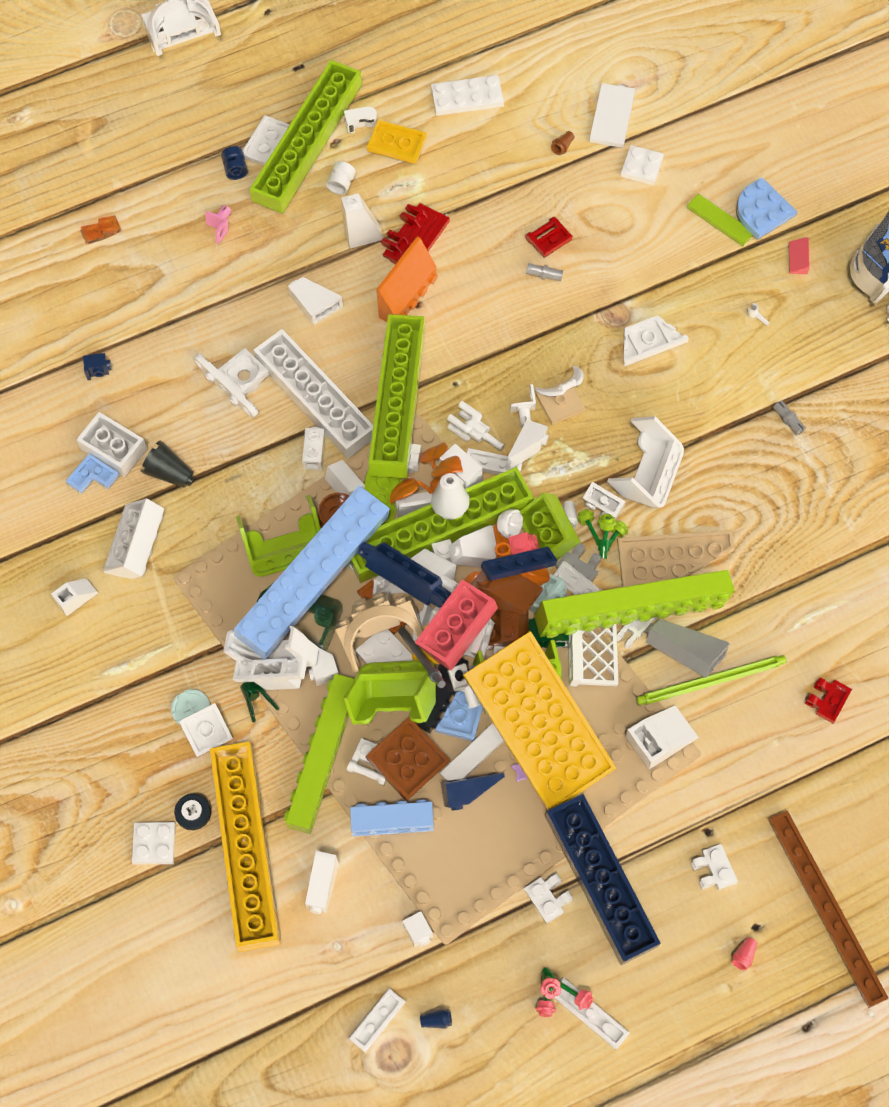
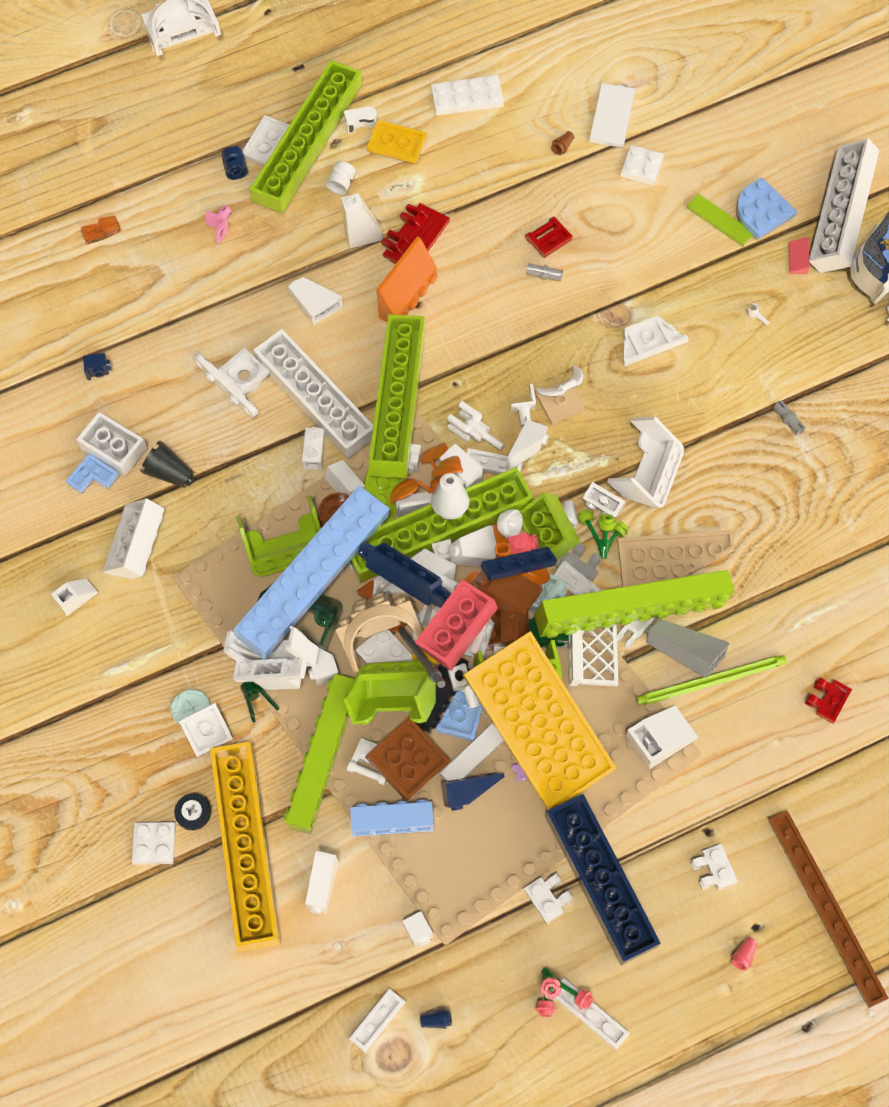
(844, 206): none -> white brick

